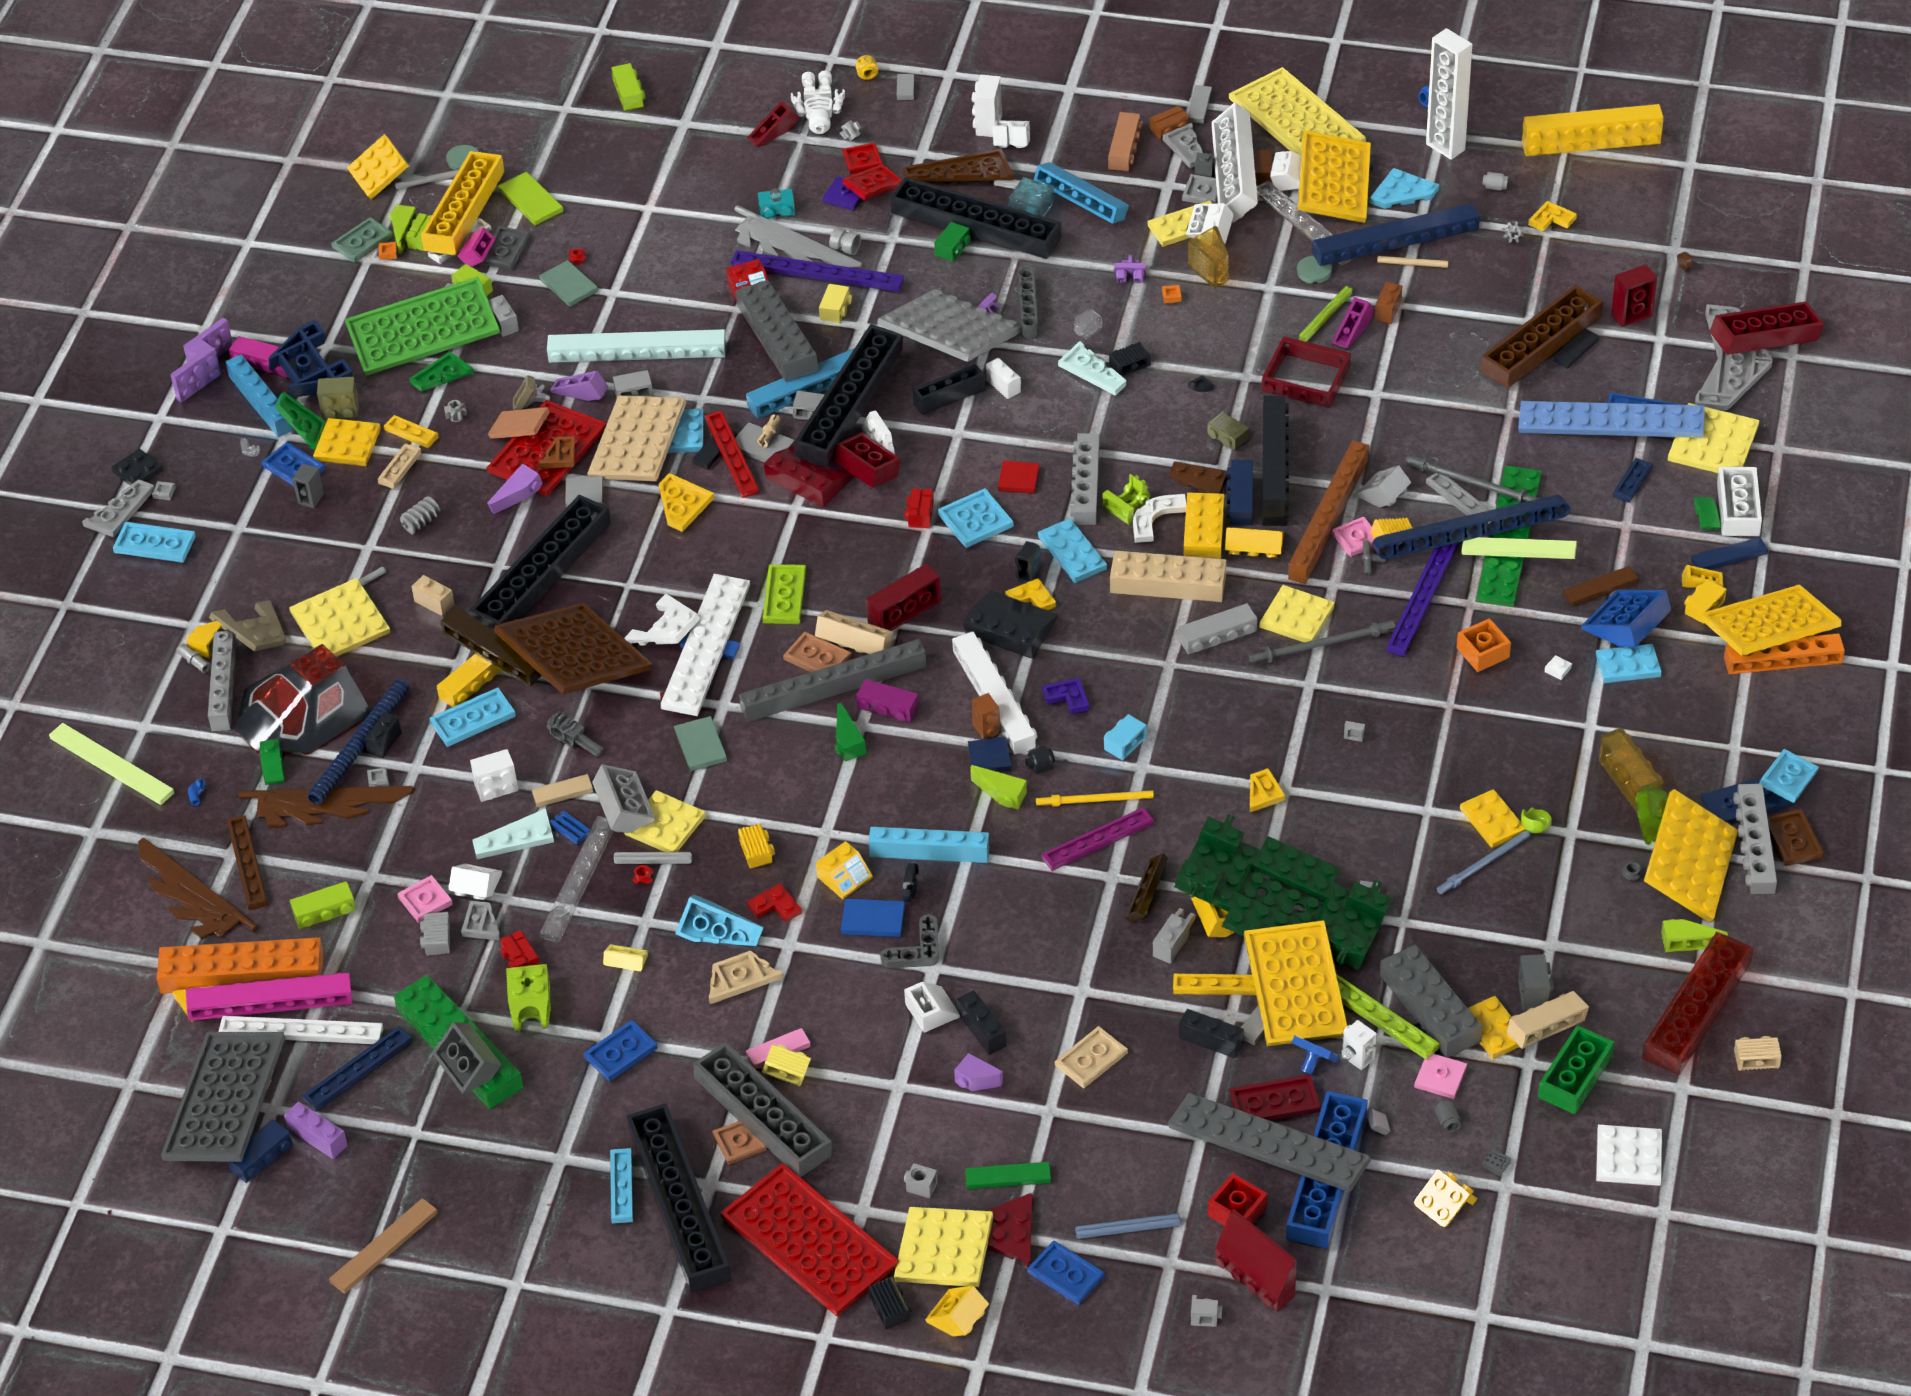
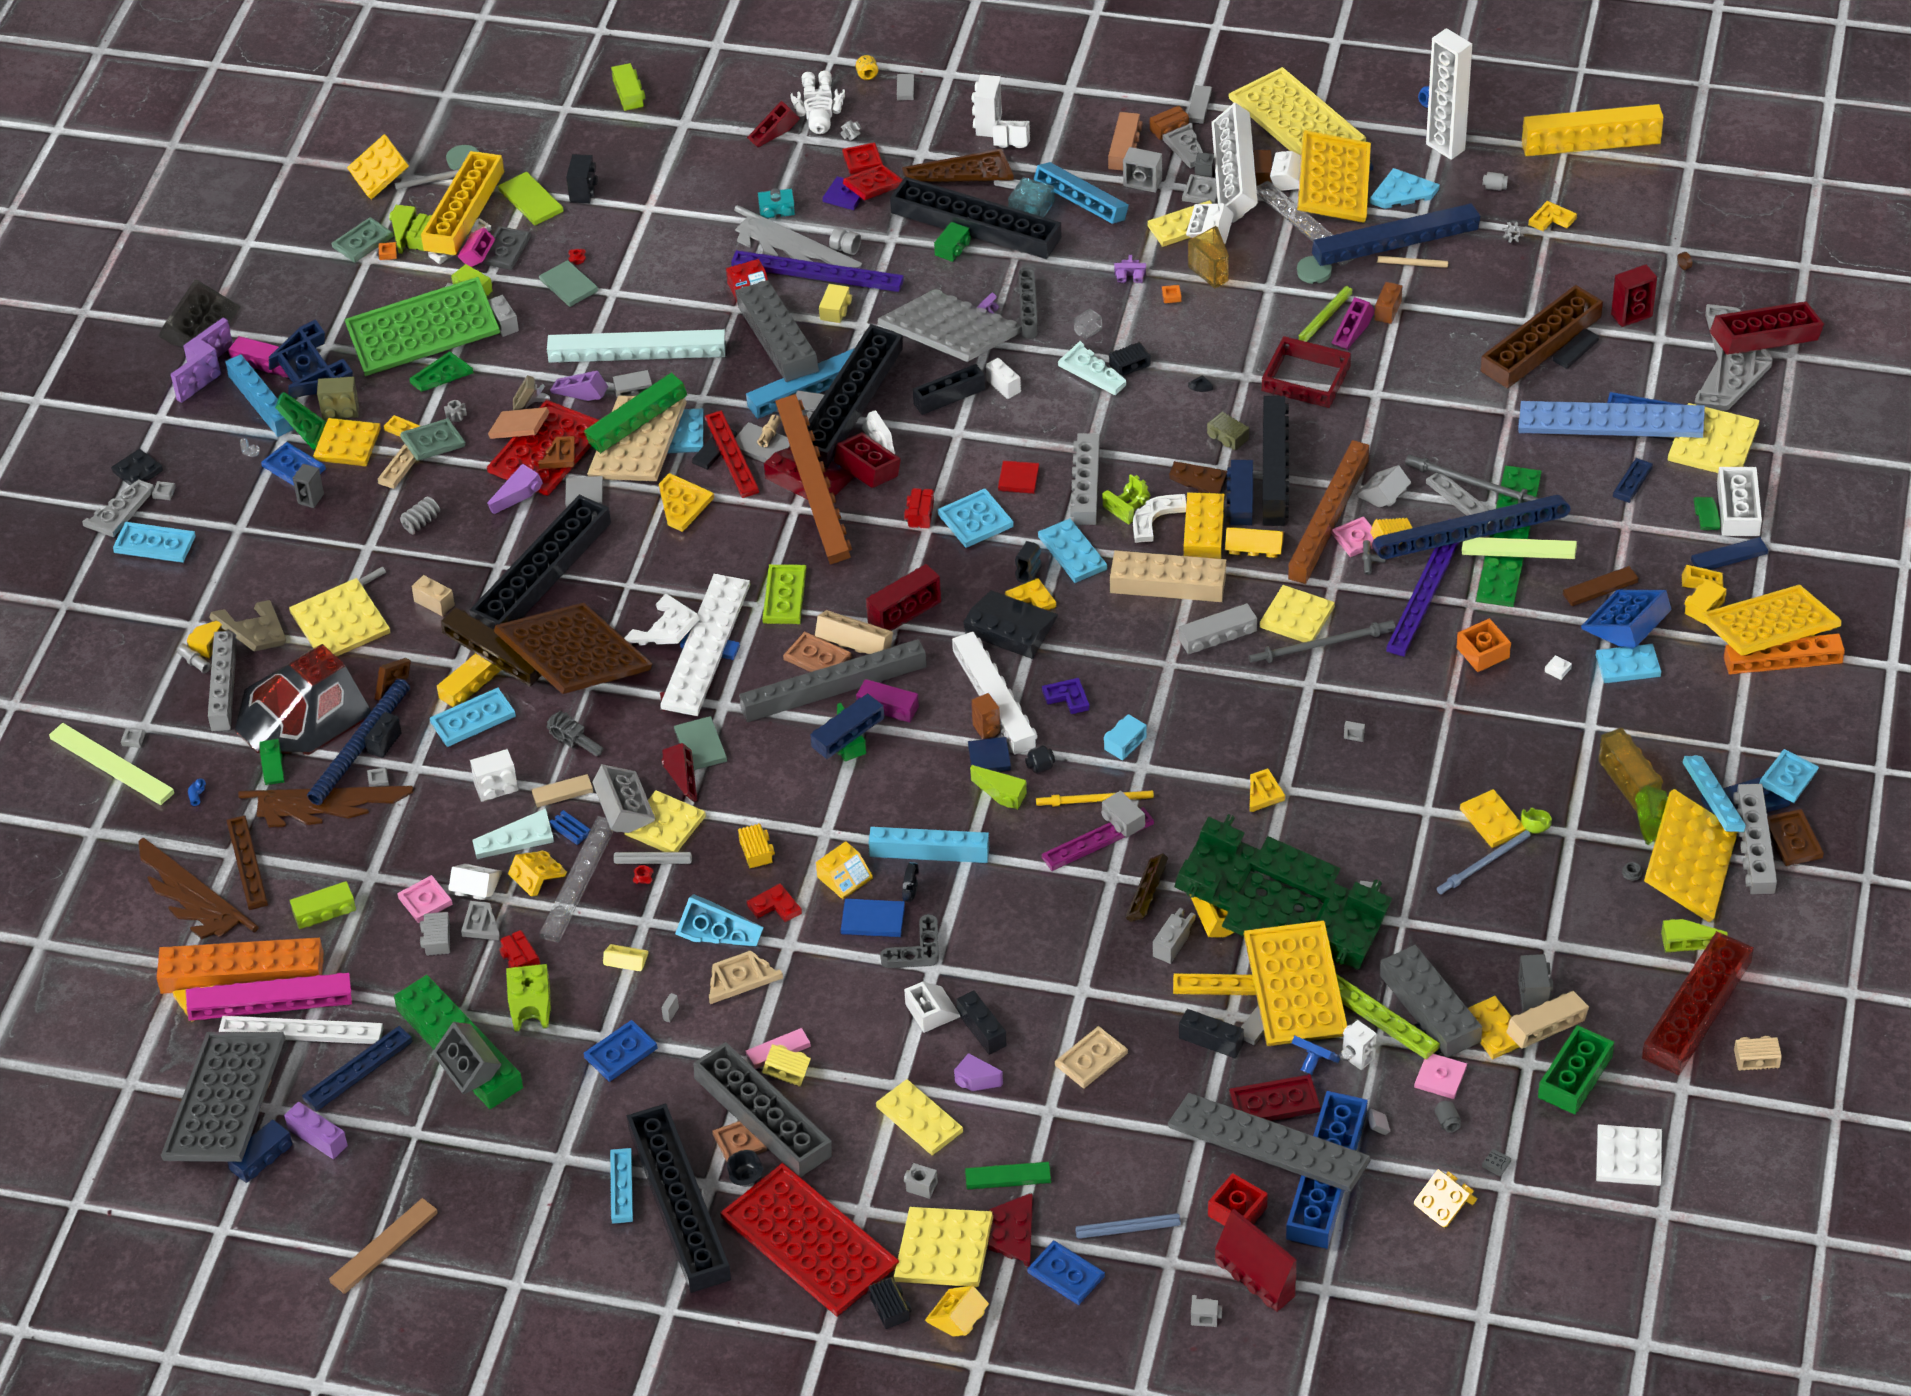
(133, 737): none -> light grey tile
(196, 313): none -> clear smoke slope
(389, 673): none -> reddish brown wing
(432, 439): none -> sand green tile
(533, 868): none -> yellow bracket
(581, 178): none -> black brick
(635, 413): none -> green brick
(670, 1007): none -> light grey tile
(679, 764): none -> dark red slope
(744, 1168): none -> black helmet
(813, 480): none -> dark orange brick
(847, 726): none -> dark blue brick
(919, 1117): none -> light yellow plate
(1123, 814): none -> light grey brick
(1142, 169): none -> light grey brick
(1714, 793): none -> medium azure plate

